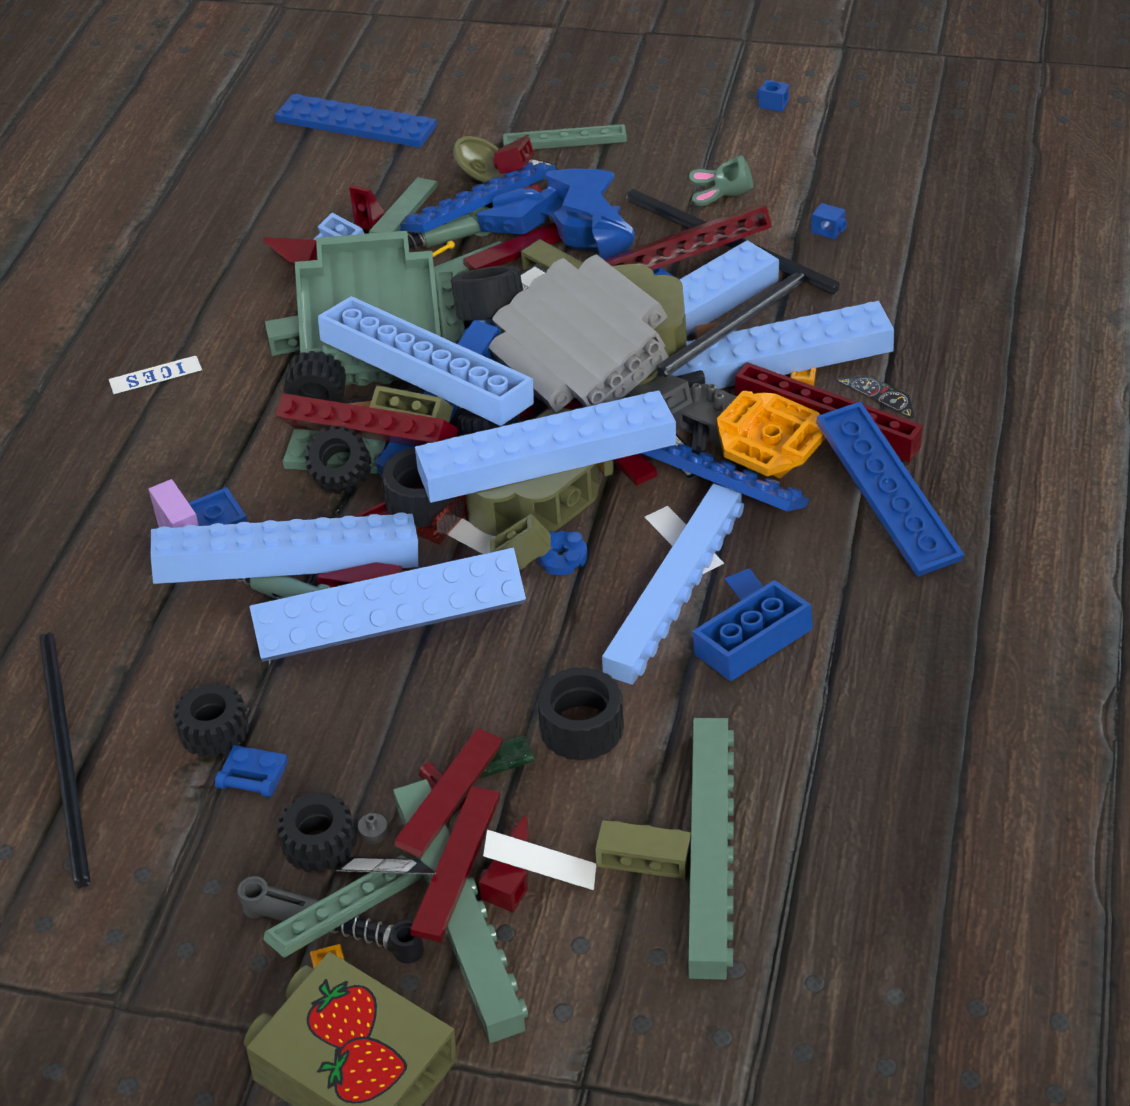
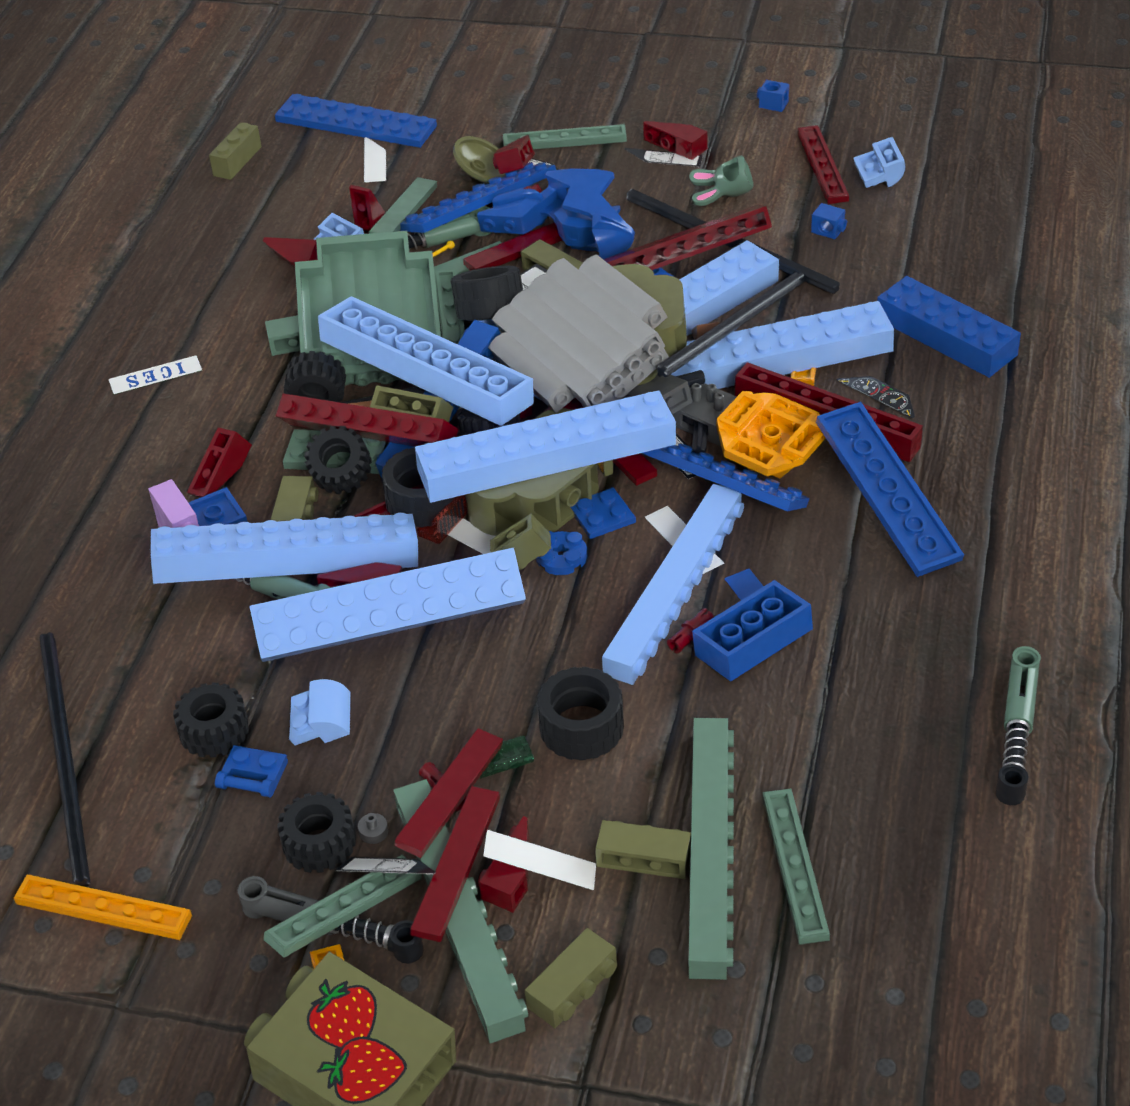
(103, 907): none -> light orange tile
(220, 462): none -> dark red slope
(235, 150): none -> olive brick
(295, 499): none -> olive brick
(320, 712): none -> light blue brick
(374, 162): none -> white sticker
(571, 978): none -> olive brick
(603, 513): none -> blue plate
(664, 157): none -> sticker
(677, 138): none -> dark red slope
(684, 635): none -> dark red pin
(795, 867): none -> sand green tile
(823, 164): none -> dark red tile
(881, 164): none -> light blue brick
(949, 326): none -> blue brick
(1018, 723): none -> piece

